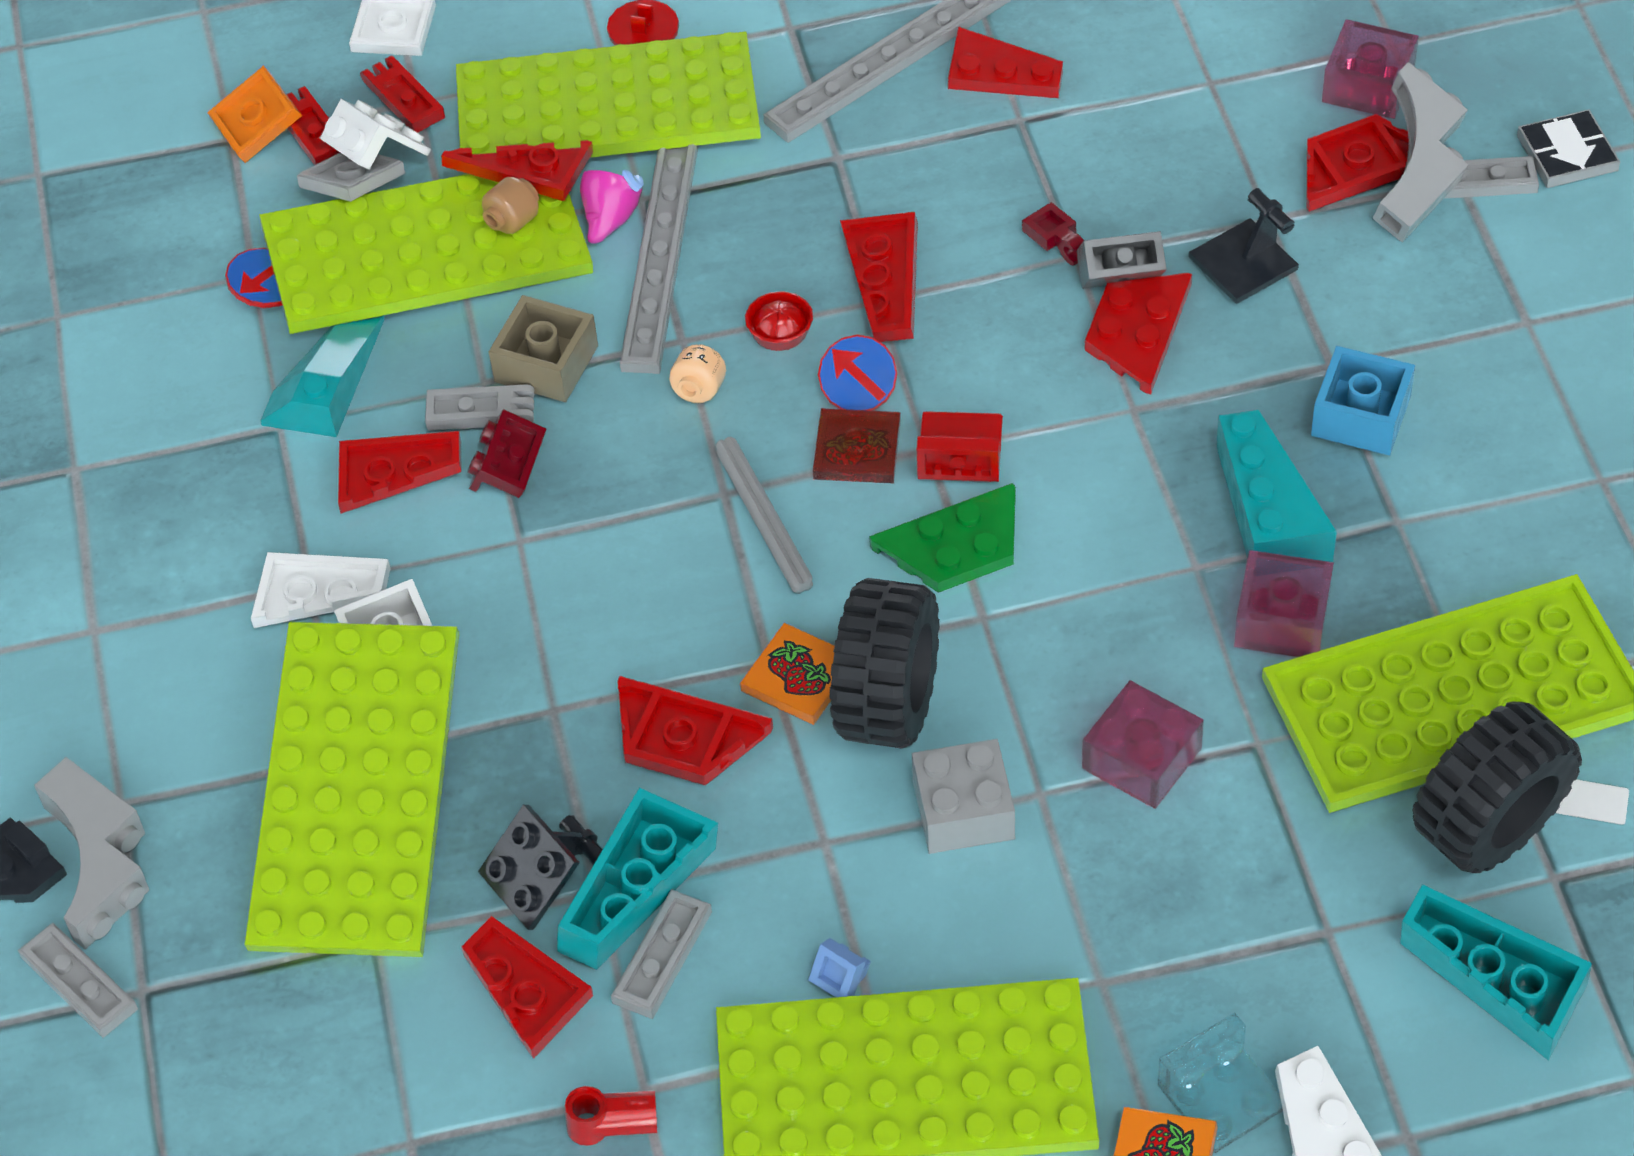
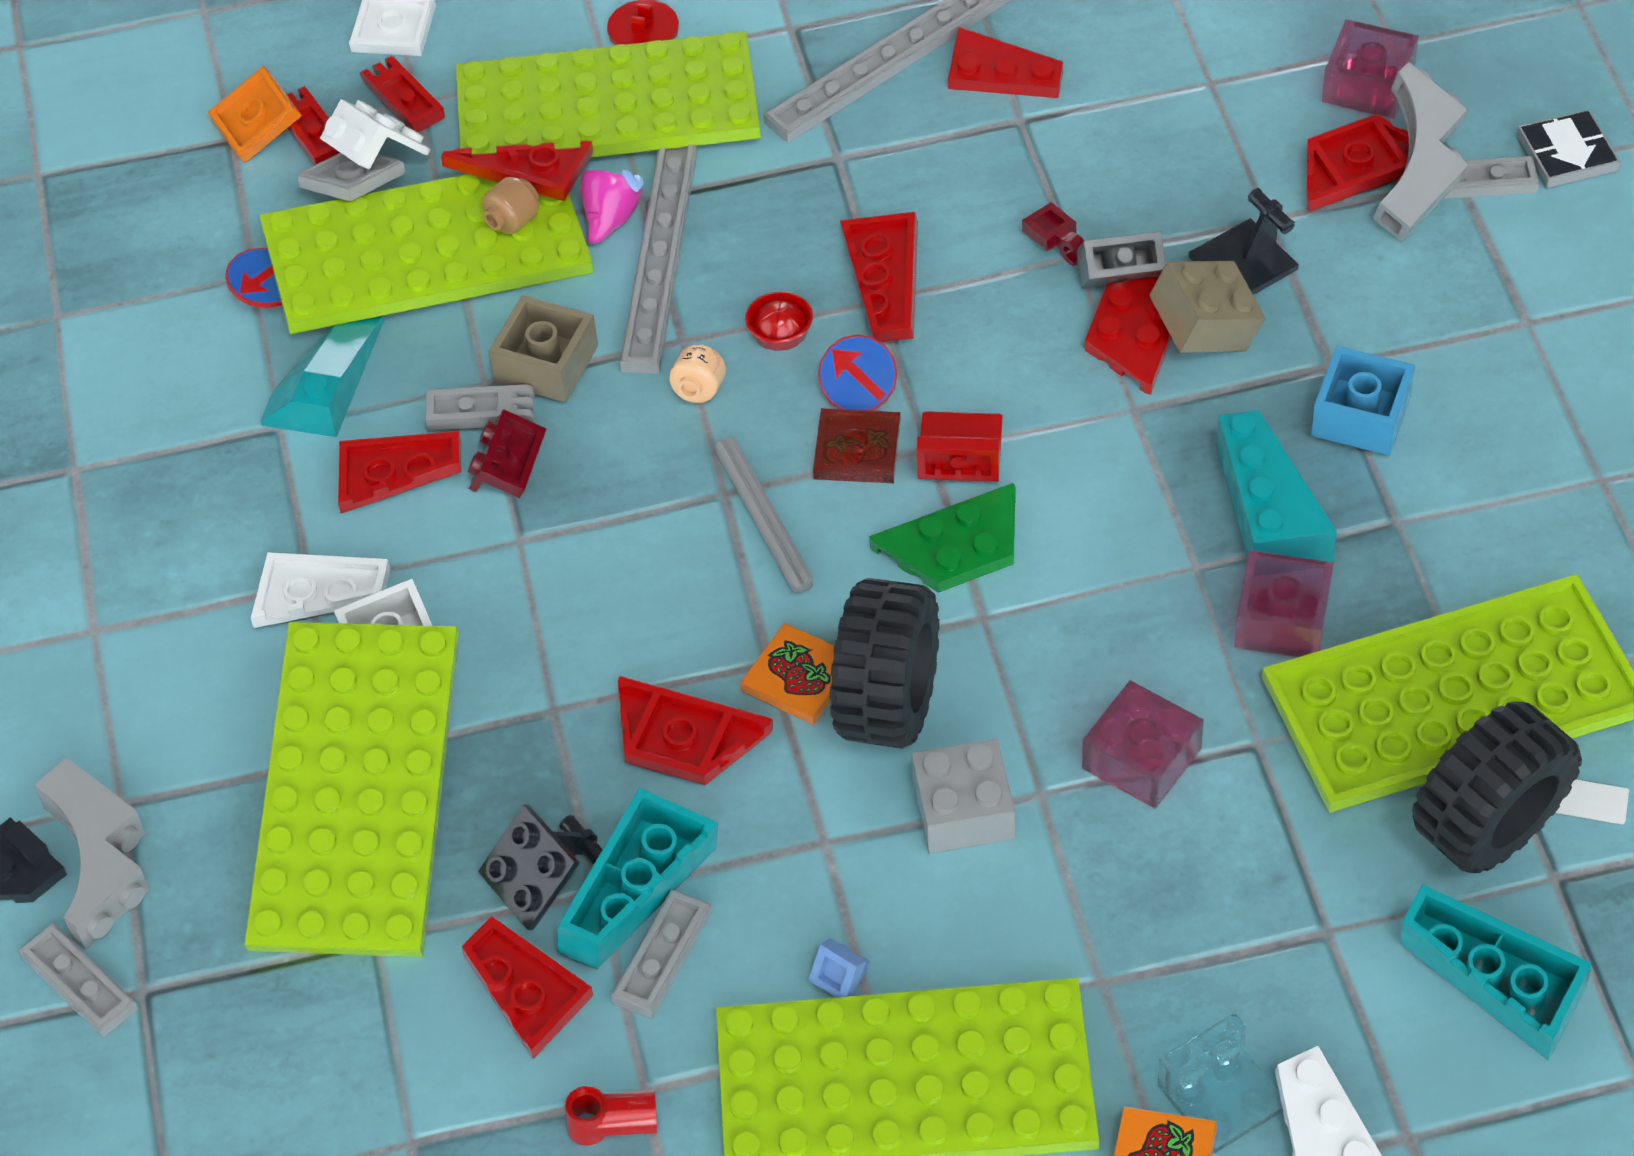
(1207, 306): none -> dark tan brick

